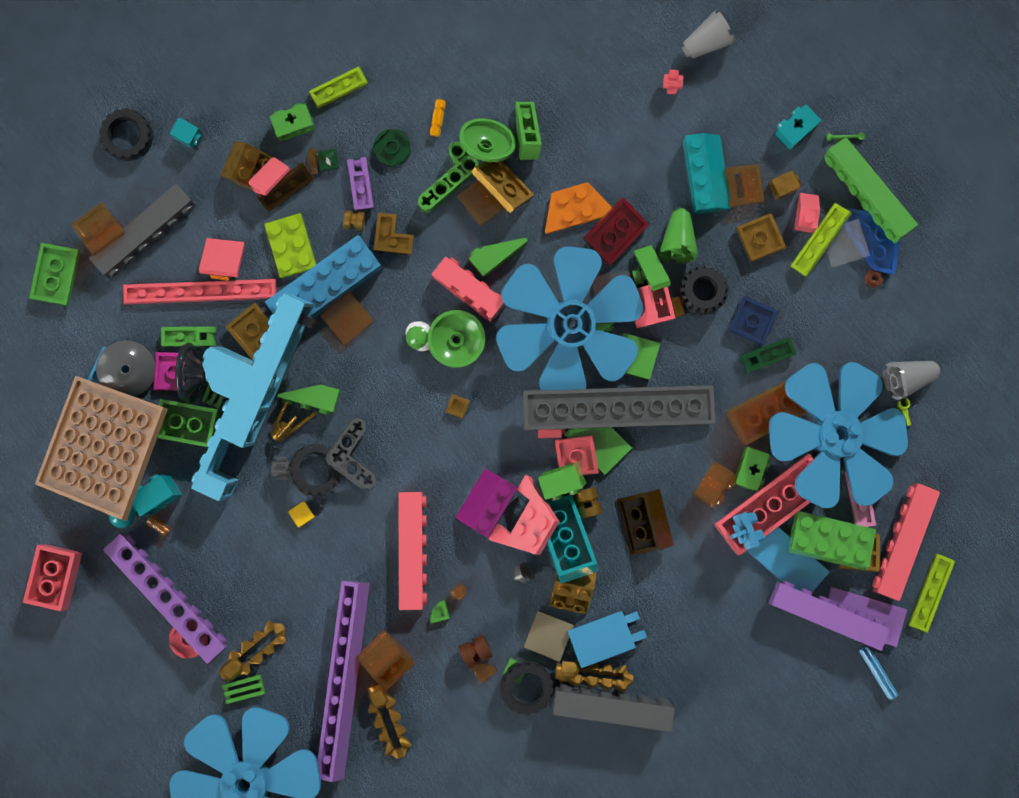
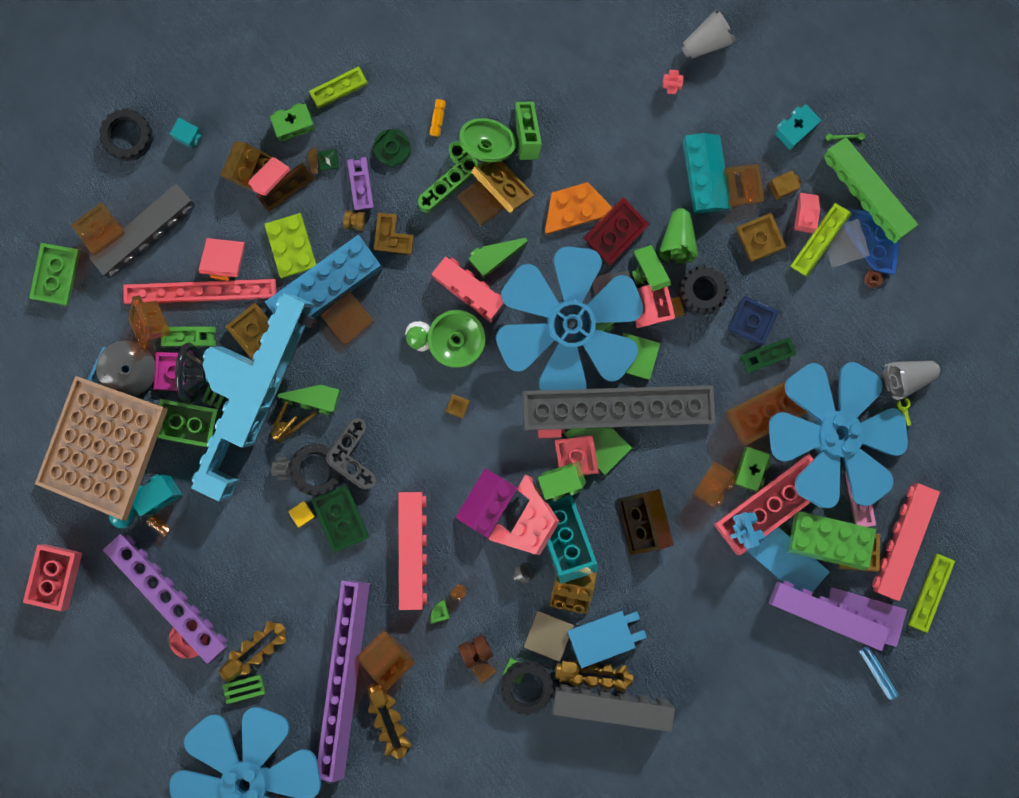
(147, 321): none -> clear orange bracket
(340, 518): none -> dark green plate
(586, 496): pearl gold wheel -> none

